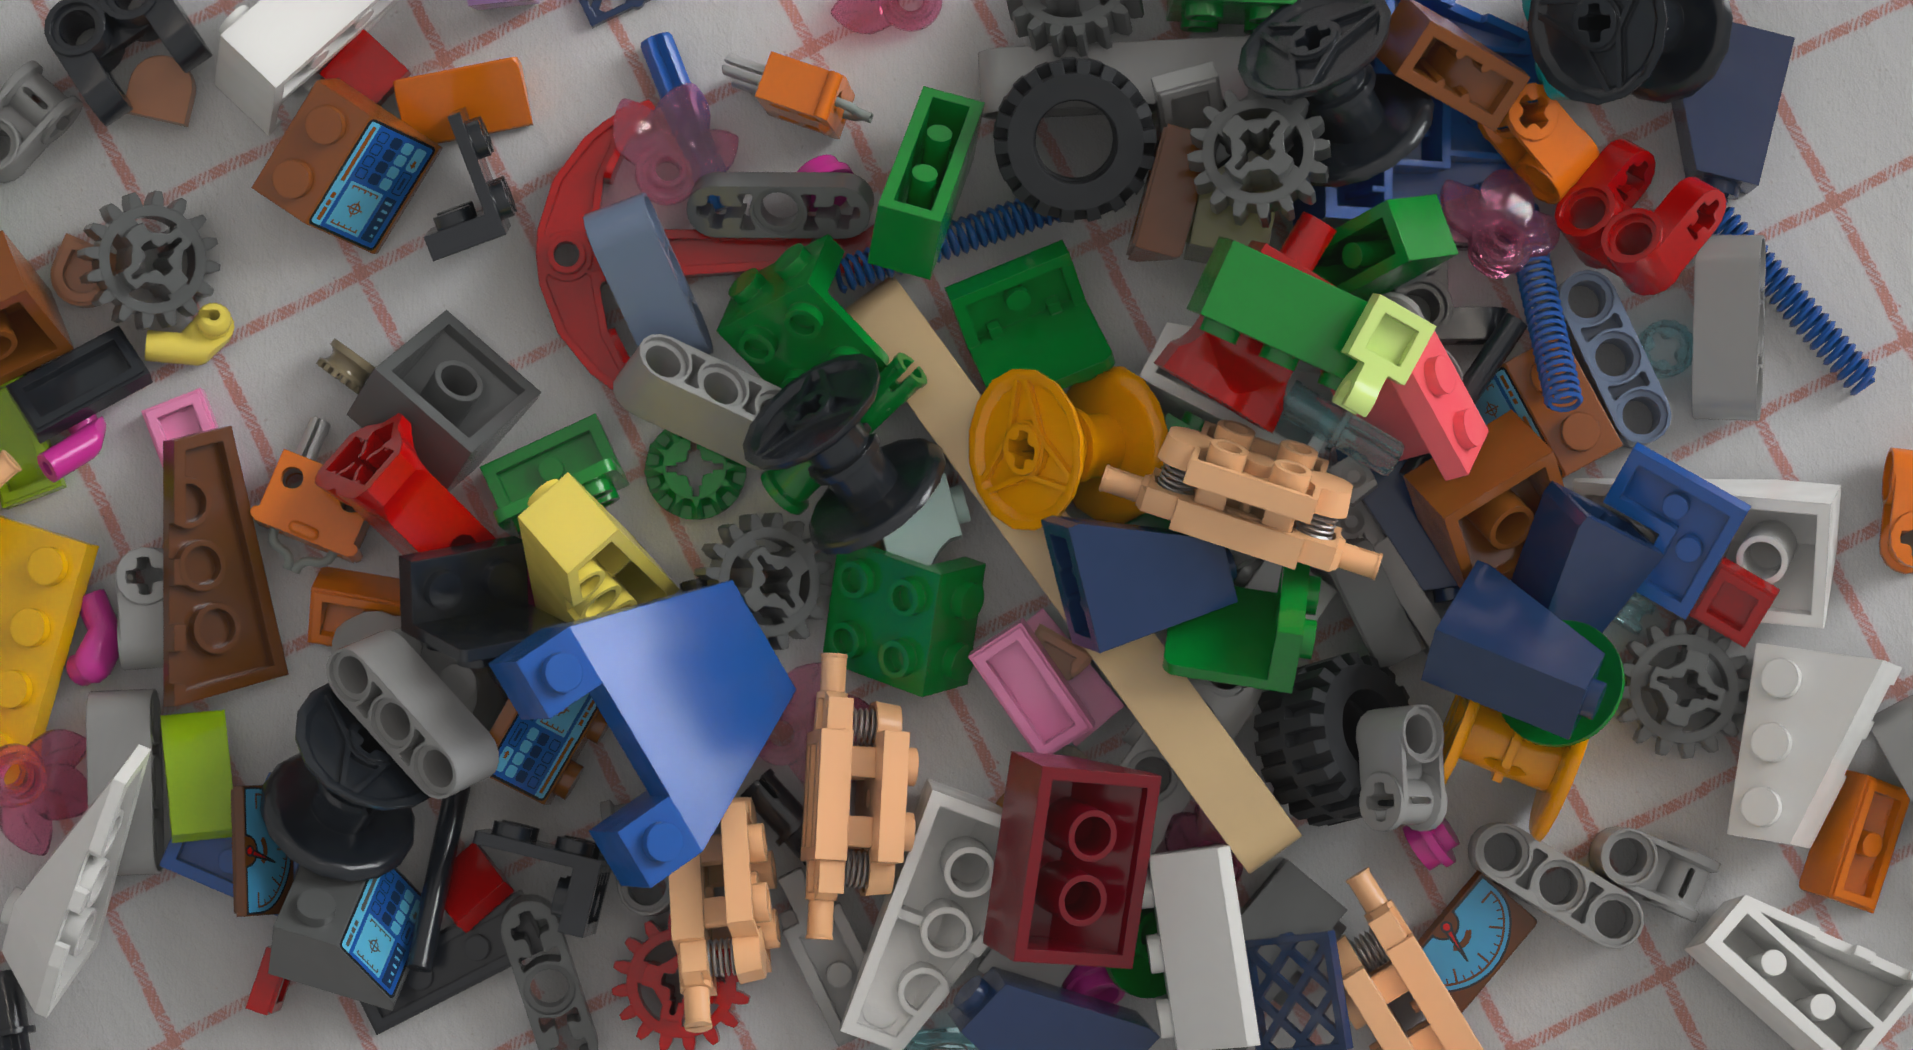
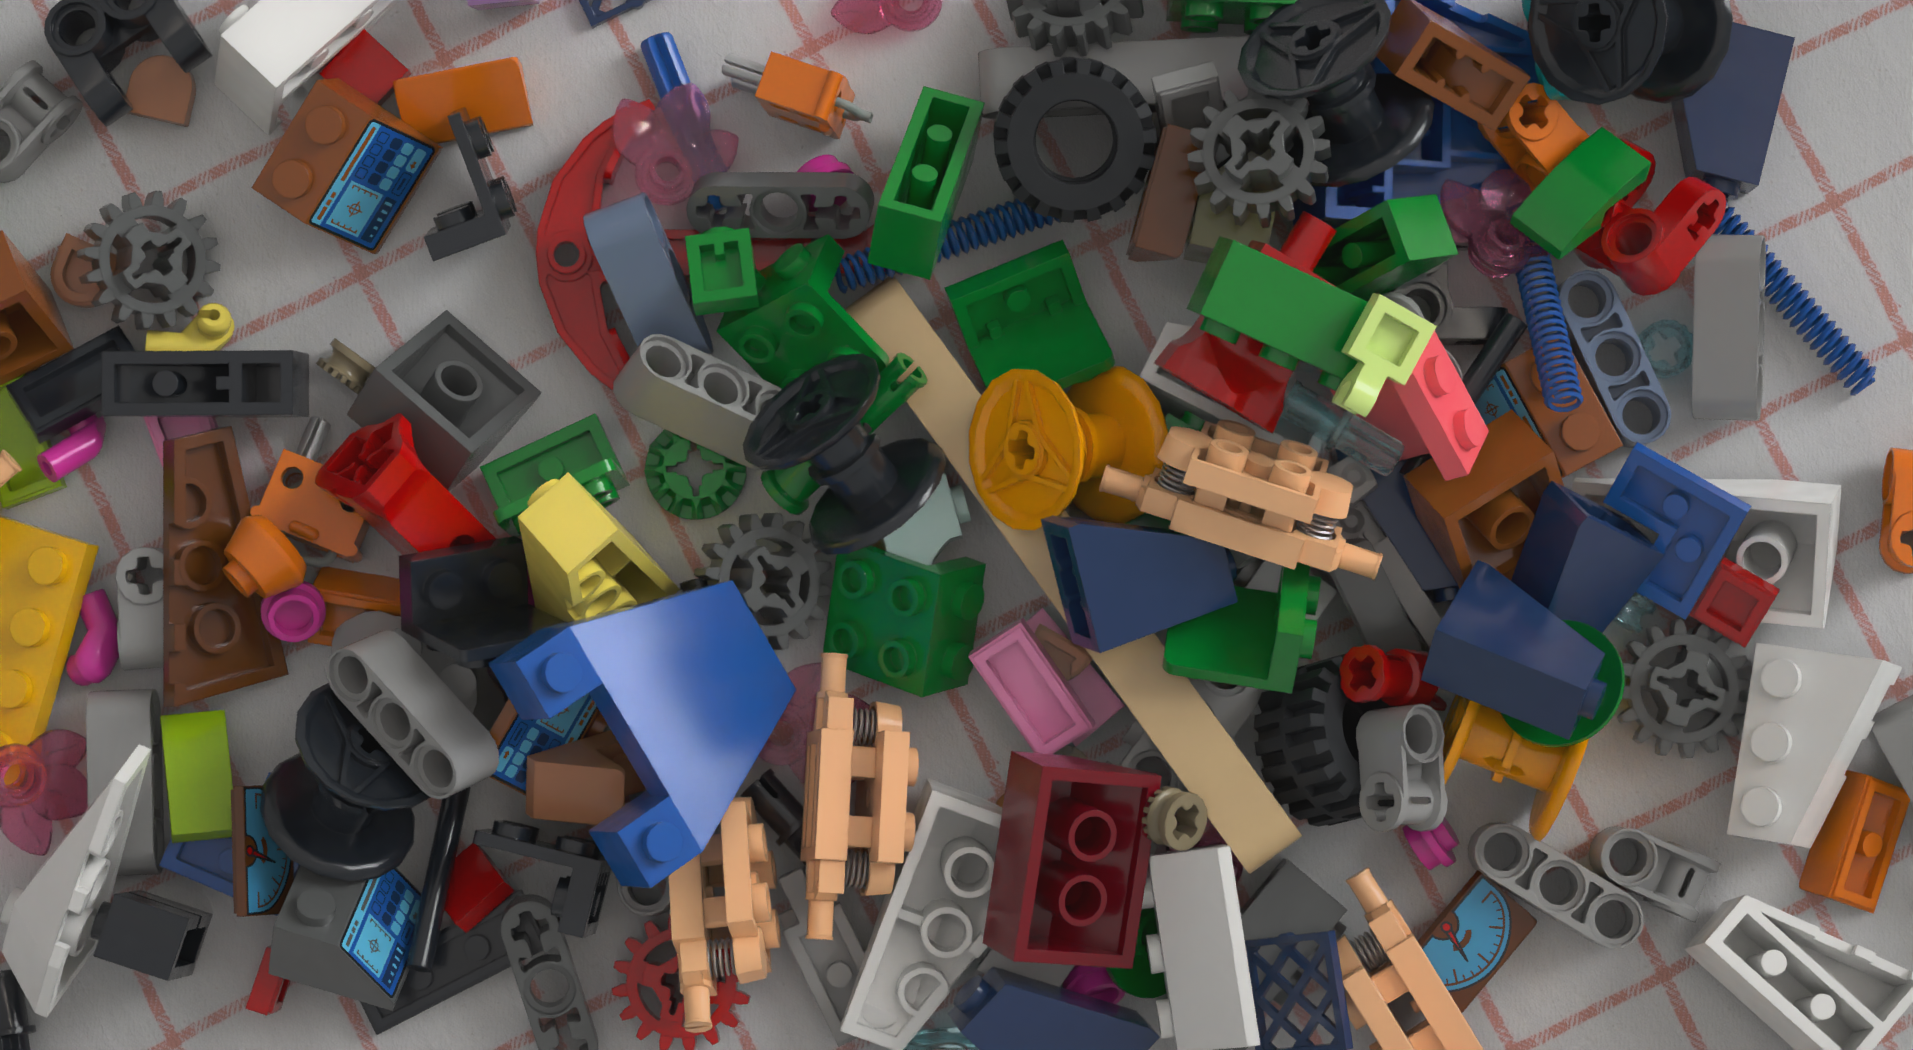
(150, 934): none -> black piece
(205, 383): none -> black slope
(262, 559): none -> orange cone
(294, 613): none -> dark pink plate
(580, 781): none -> nougat slope
(722, 270): none -> green bracket
(1162, 824): none -> dark tan bush
(1392, 676): none -> red piece
(1579, 191): none -> green slope

